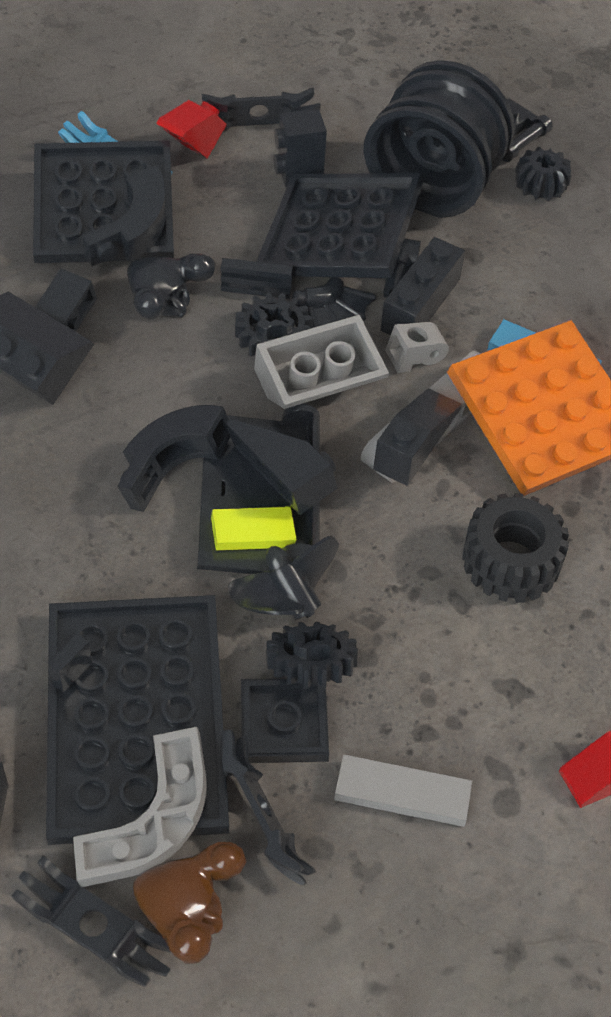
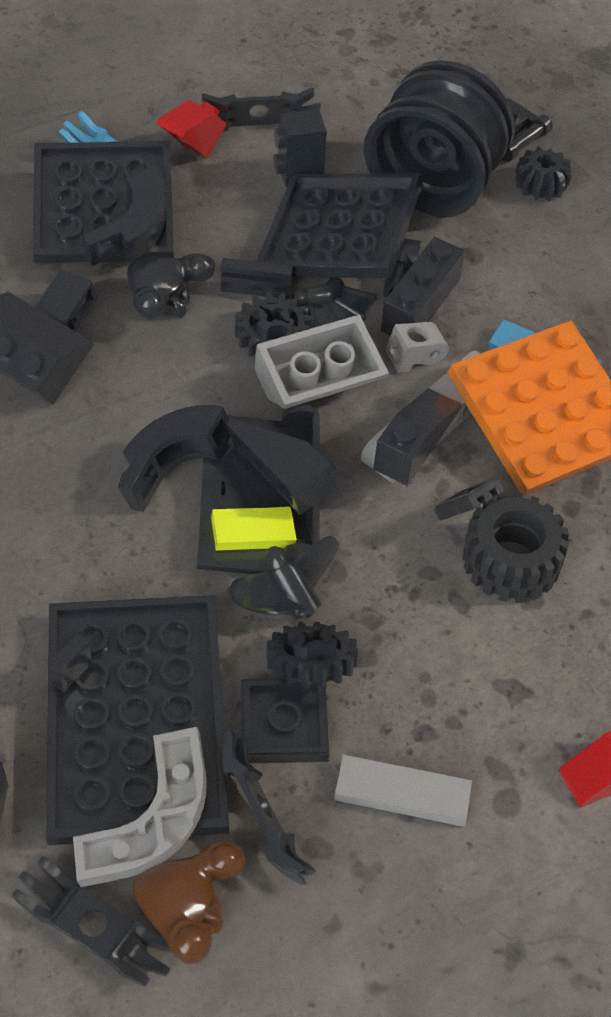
(468, 499): none -> black tile

